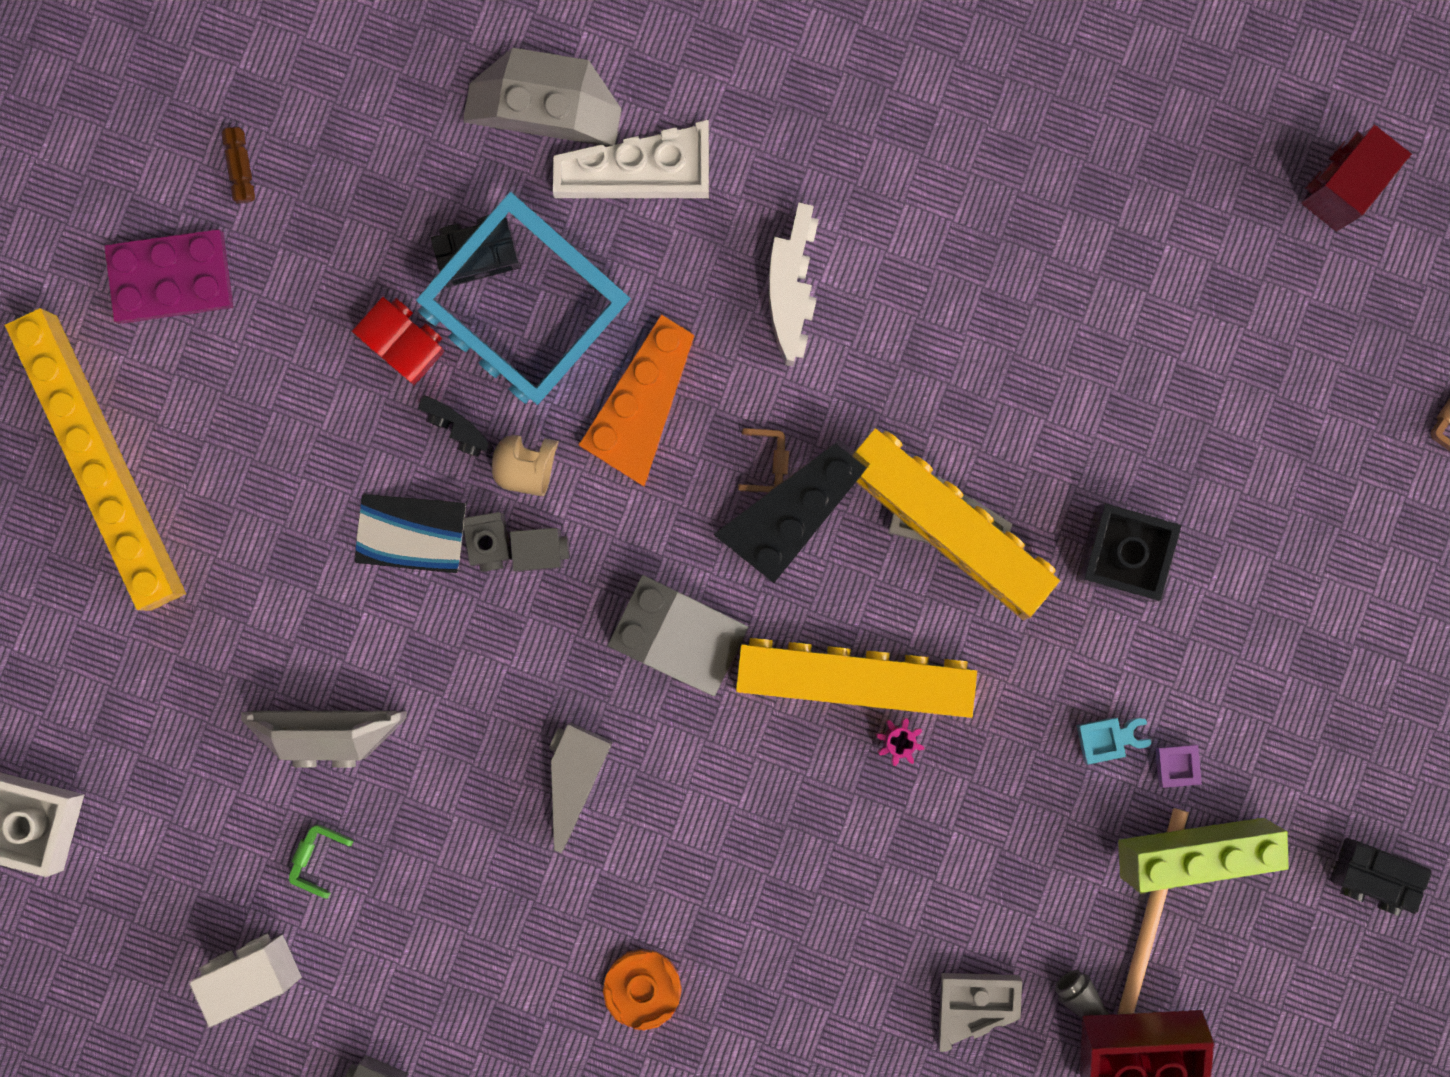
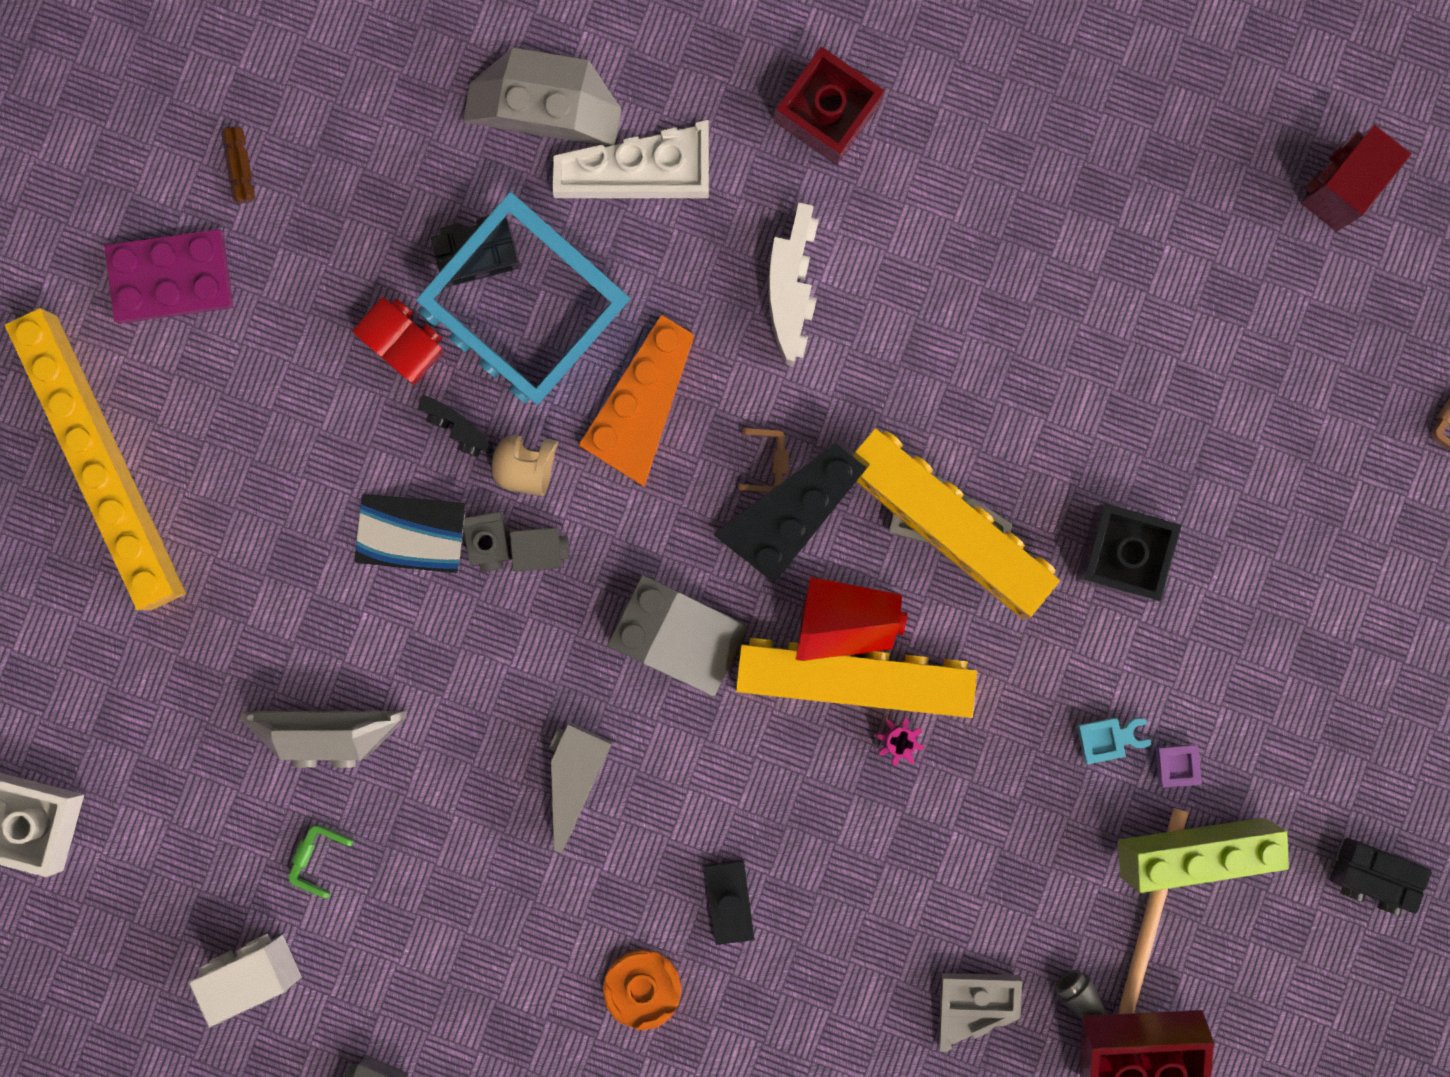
(729, 902): none -> black tile
(829, 105): none -> dark red brick
(847, 620): none -> red slope

